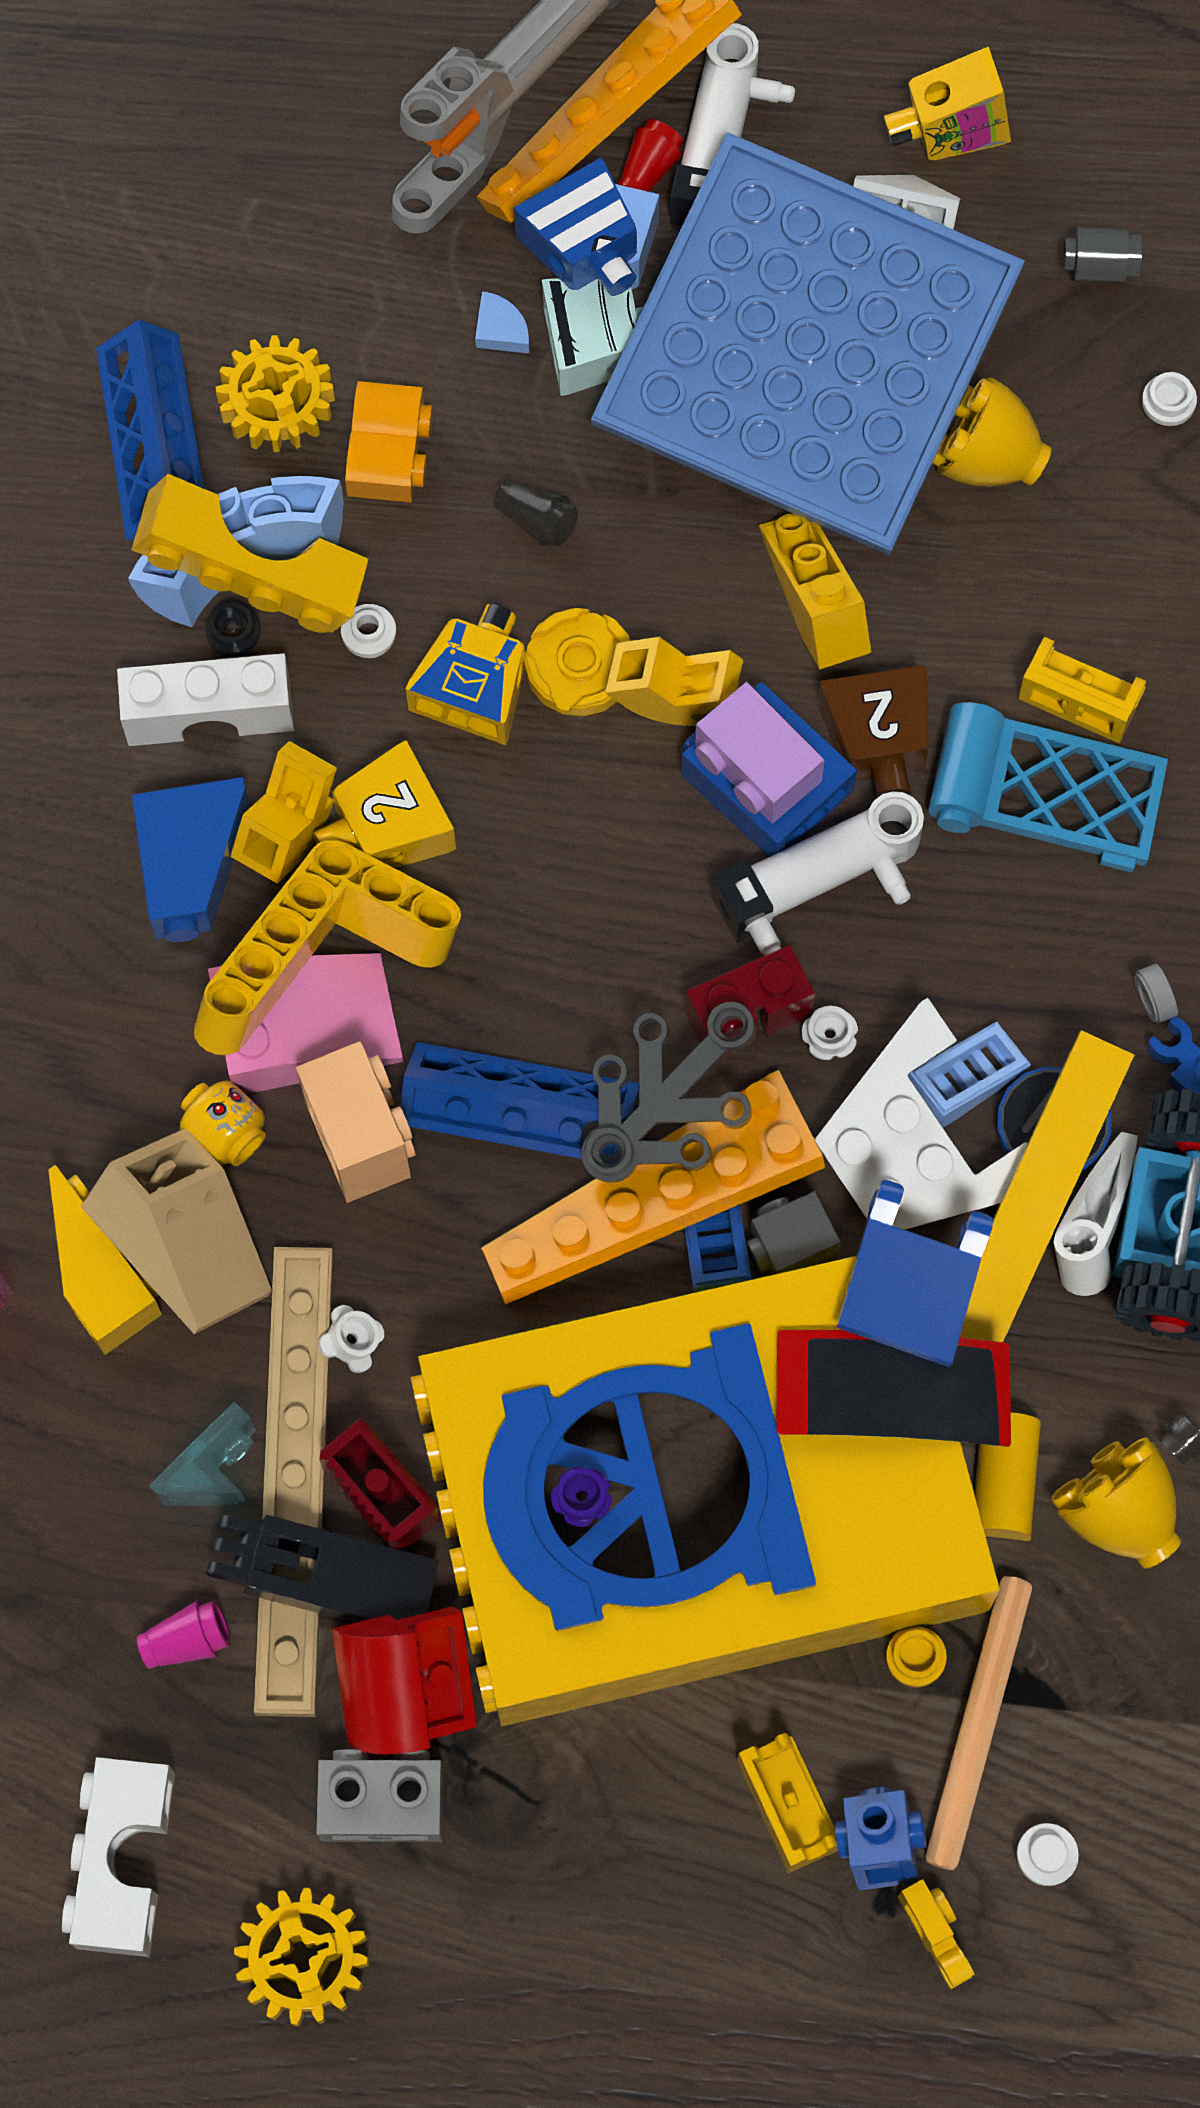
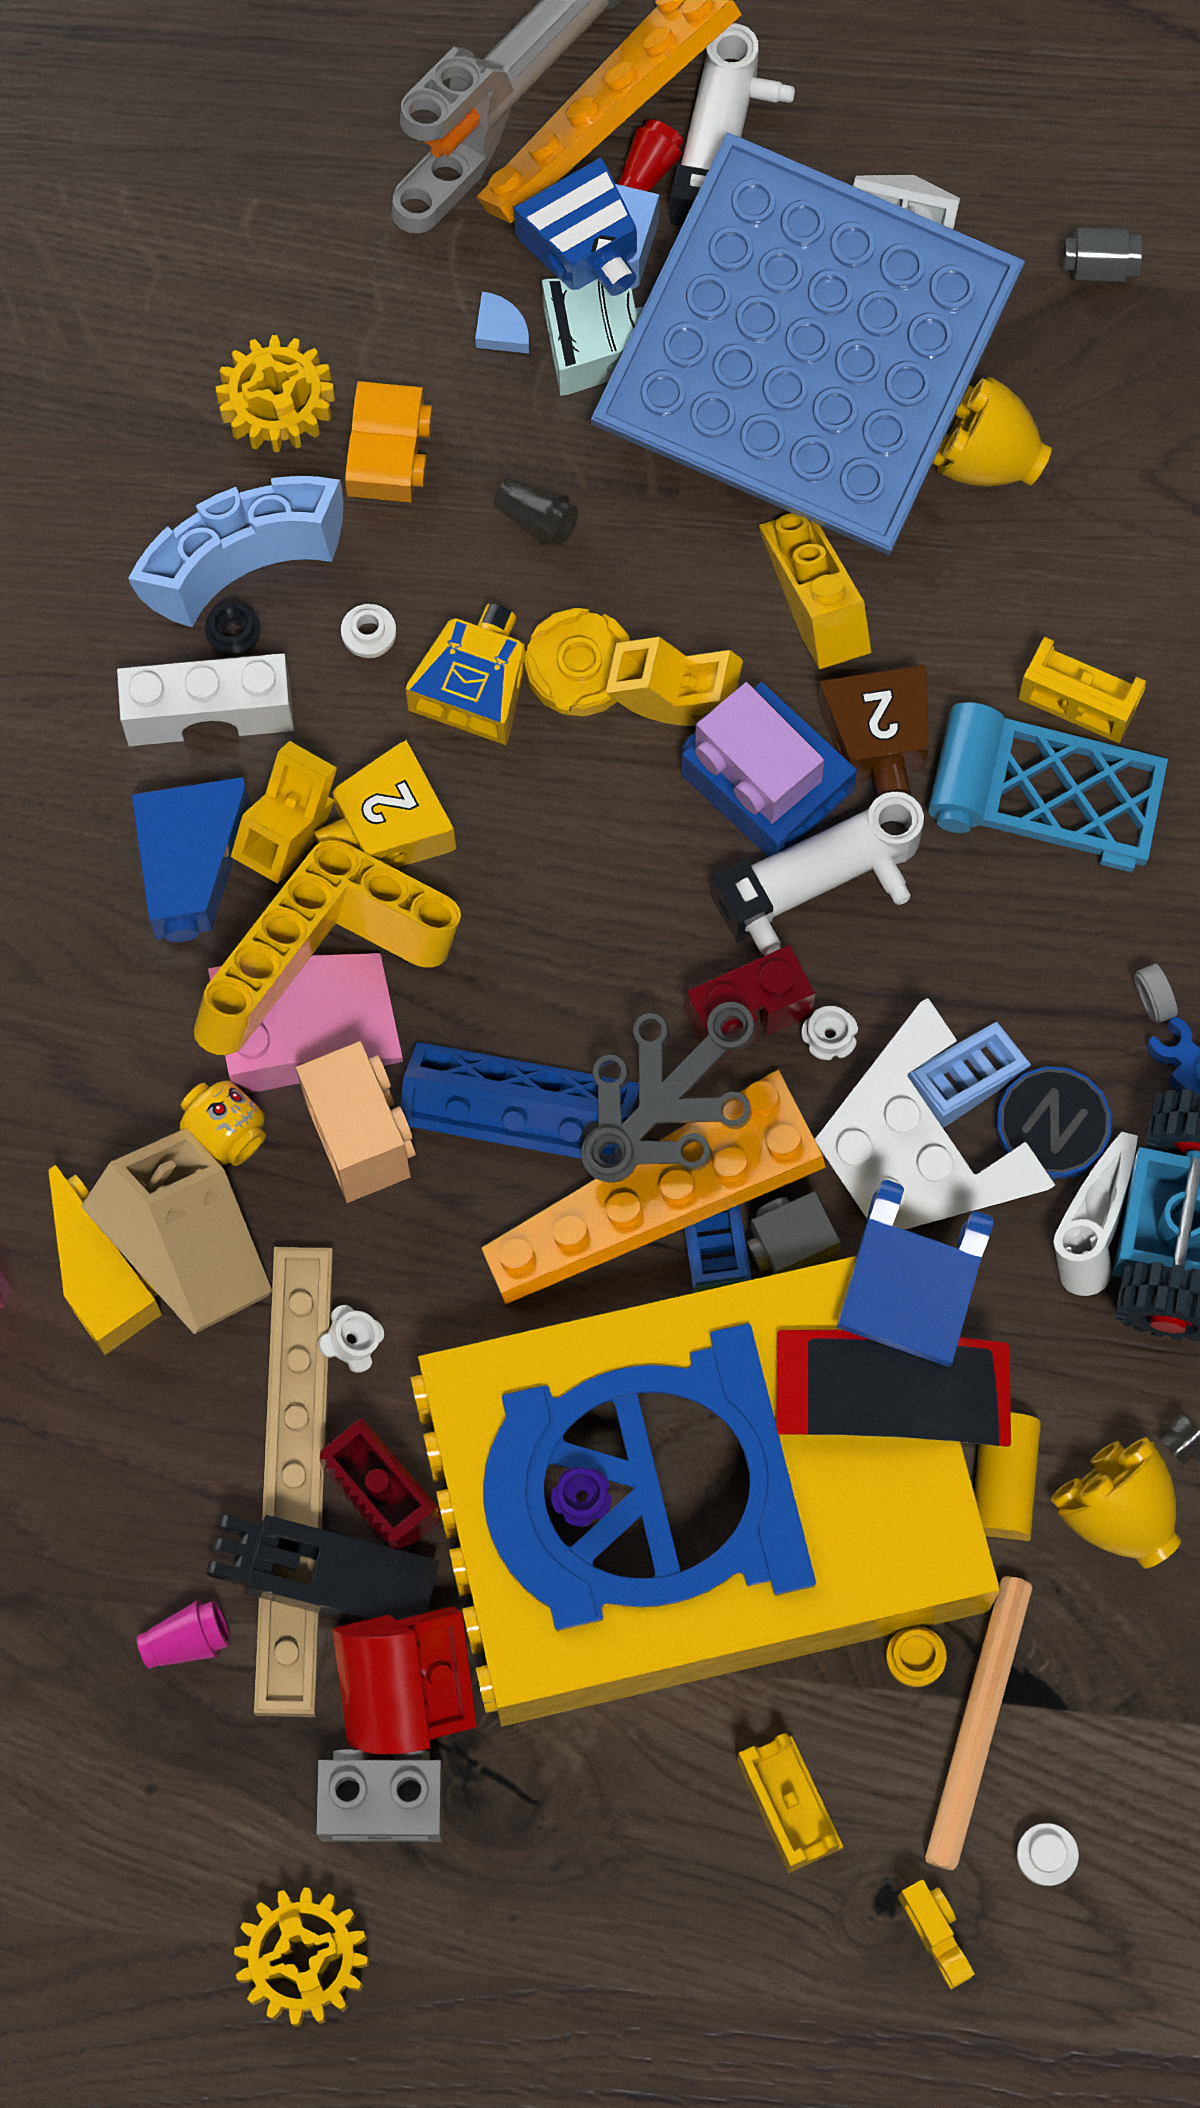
(120, 1802): white arch -> none
(160, 419): blue fence -> none
(187, 533): yellow arch -> none
(194, 1474): clear light blue slope -> none
(881, 1838): blue brick -> none
(954, 109): yellow torso -> none
(1043, 1183): yellow tile -> none
(1169, 399): white plate -> none

